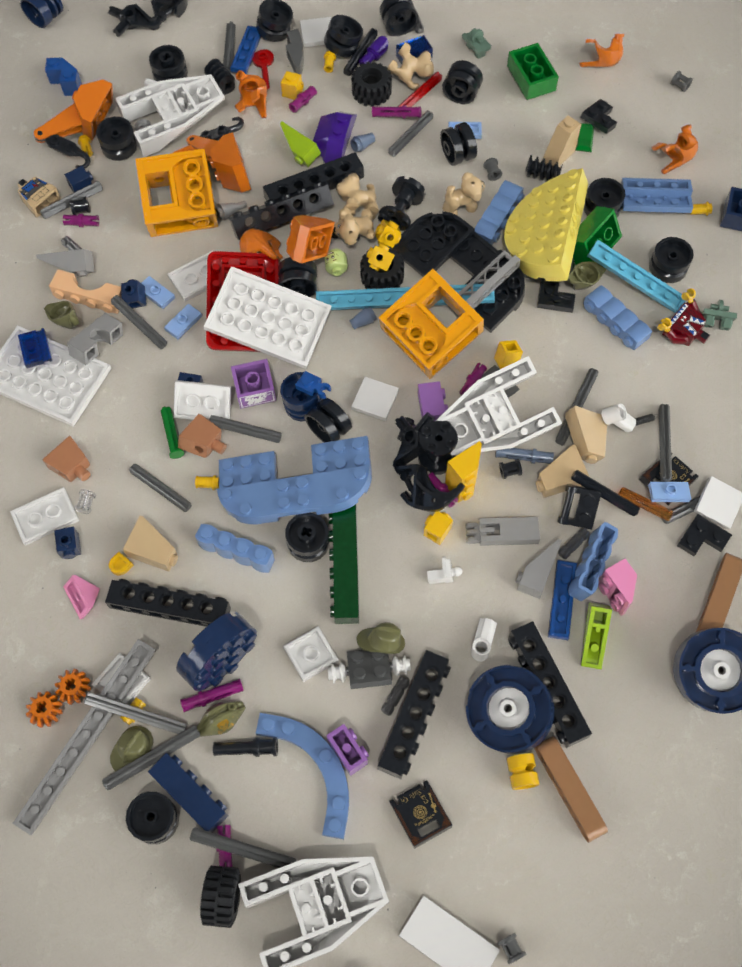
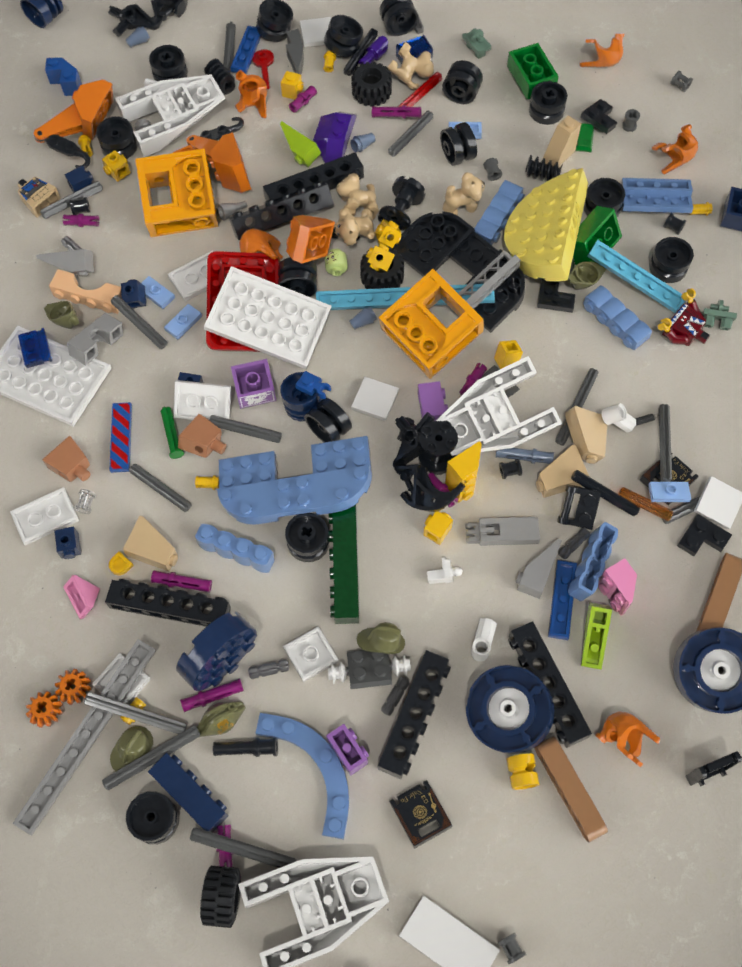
(116, 165): none -> yellow brick
(120, 437): none -> blue tile
(137, 37): none -> sand blue cone
(172, 580): none -> magenta pin
(268, 669): none -> flat silver axle
(548, 102): none -> black wheel
(623, 728): none -> orange piece
(630, 122): none -> dark grey bush
(674, 223): none -> black bush
(713, 768): none -> black container

